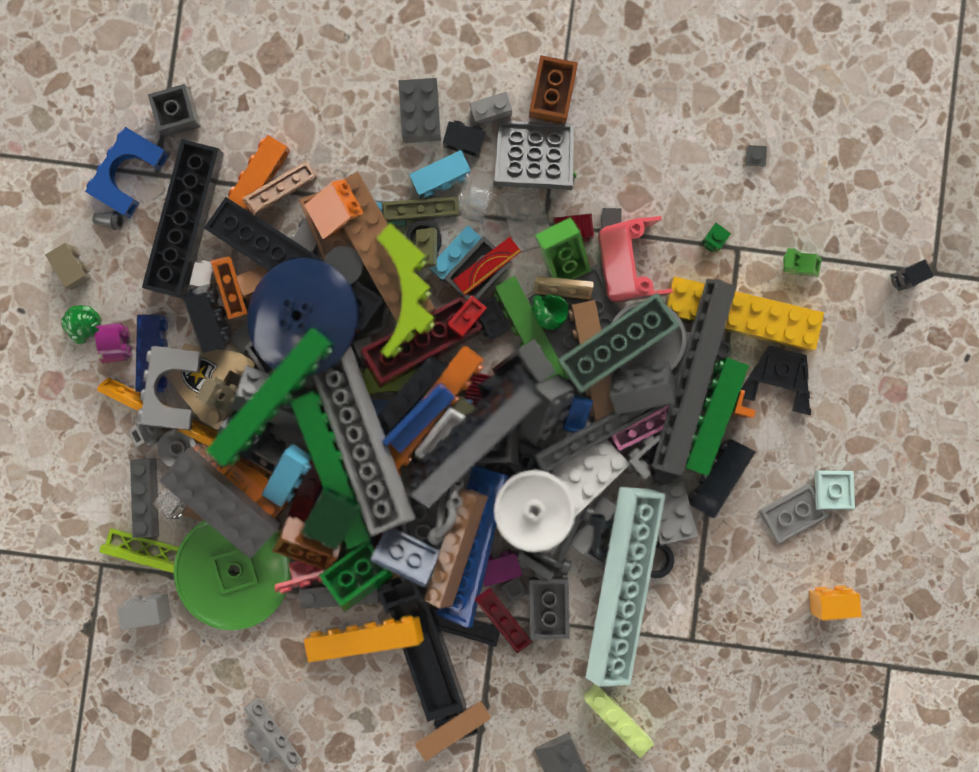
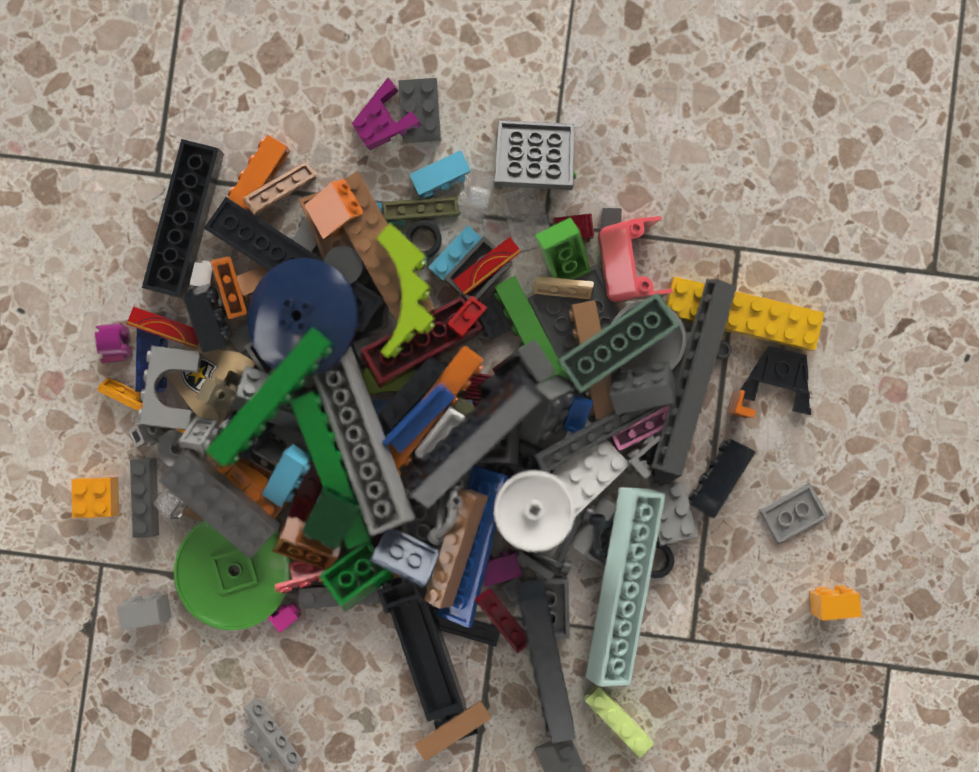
(68, 266): dark tan brick -> none
(80, 323): green hair -> none
(95, 497): none -> light orange brick
(110, 220): dark grey cone -> none
(128, 146): blue arch -> none
(137, 556): lime fence -> none
(163, 327): none -> red sticker
(174, 110): dark grey brick -> none
(200, 435): none -> light grey bracket
(285, 616): none -> dark pink brick
(363, 639): light orange brick -> none
(375, 122): none -> magenta wing
(427, 243): olive plate -> none
(464, 138): black brick -> none
(491, 109): light grey brick -> none
(545, 660): none -> black brick
(550, 311): green hair -> none
(553, 89): dark orange brick -> none
(715, 238): green bracket -> none
(715, 414): green brick -> none
(756, 155): dark grey plate -> none
(801, 263): bright green brick -> none
(834, 490): light aqua tile -> none
(911, 275): black brick -> none

